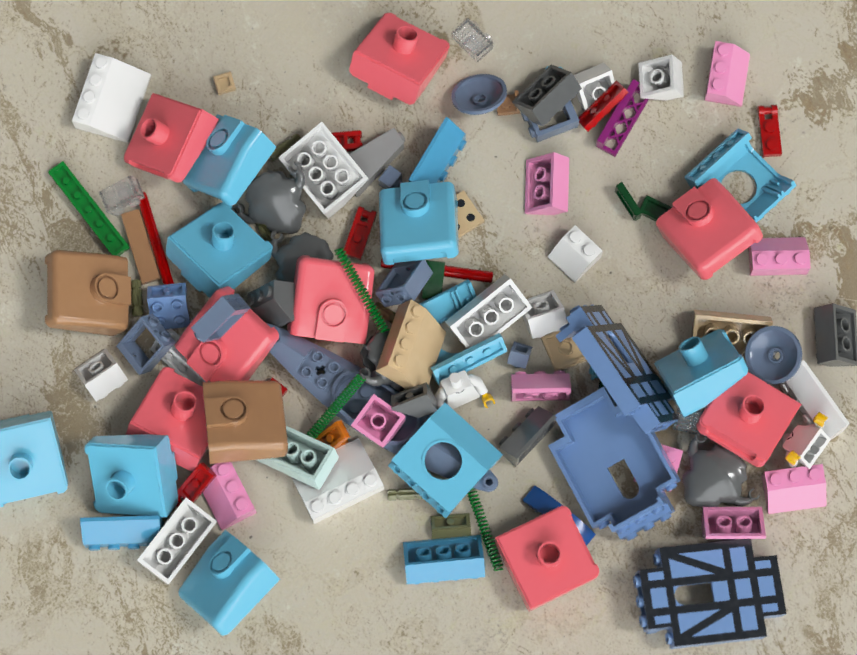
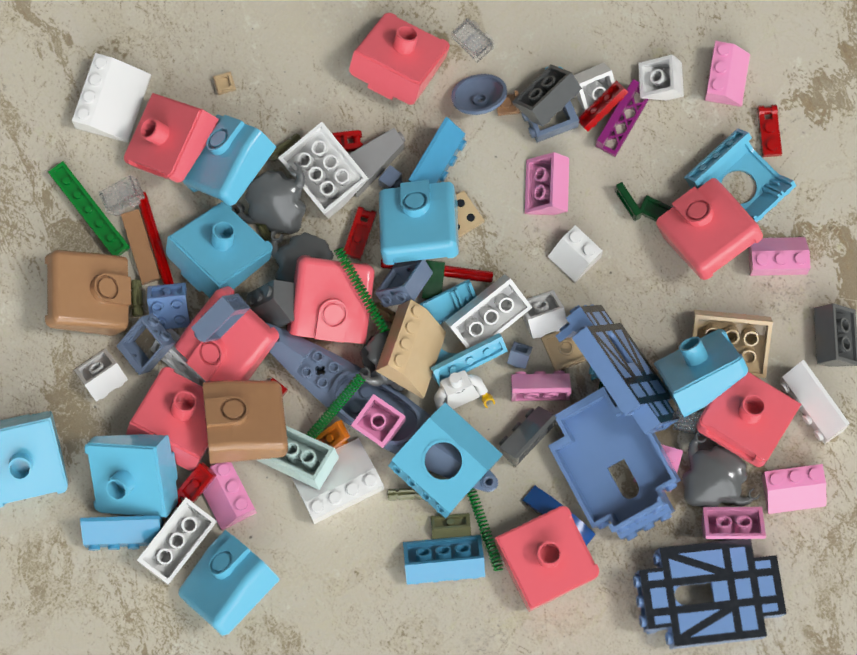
(415, 401): dark grey slope -> none
(762, 350): sand blue dish -> none
(806, 442): white torso -> none

